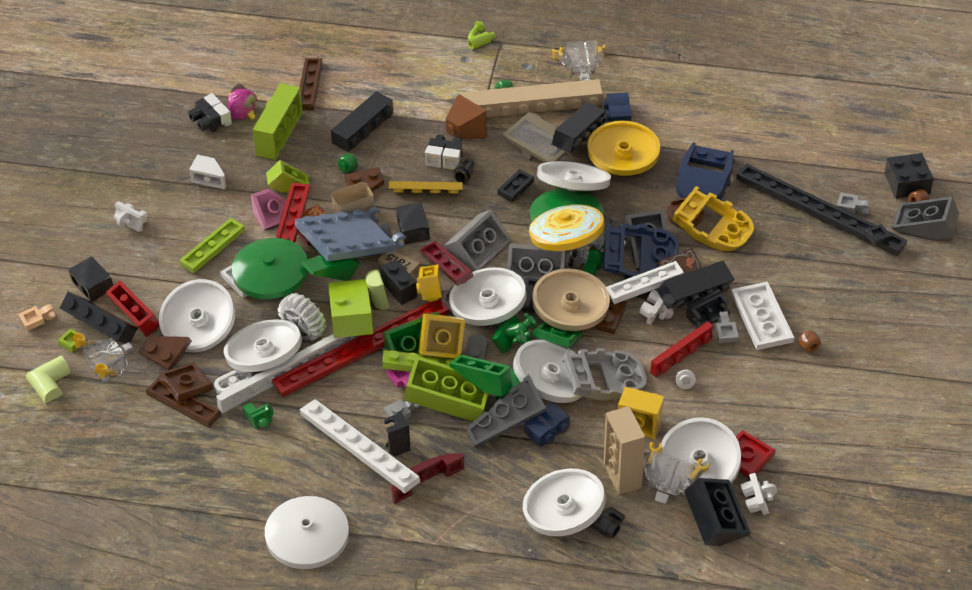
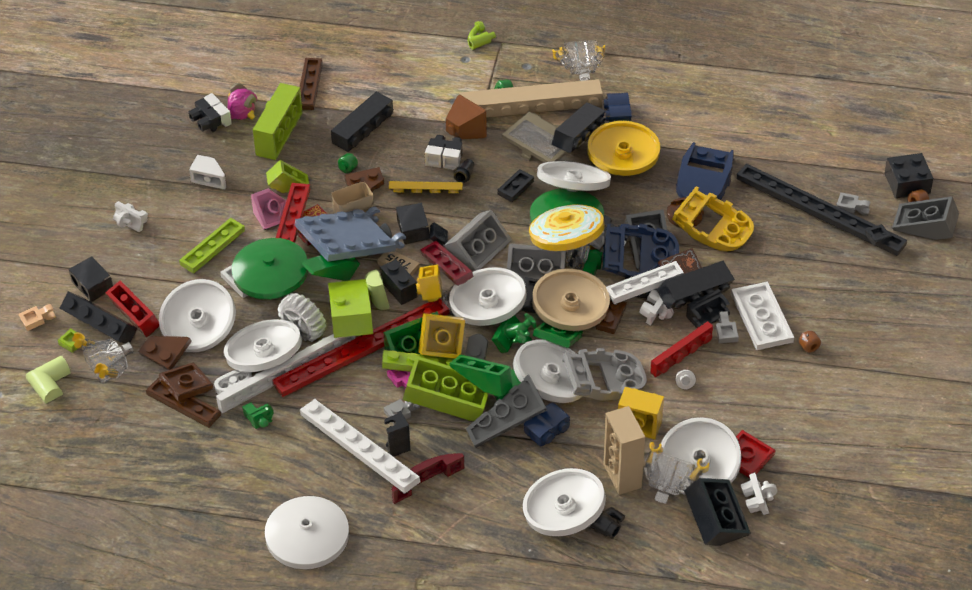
(438, 234): none -> black tile

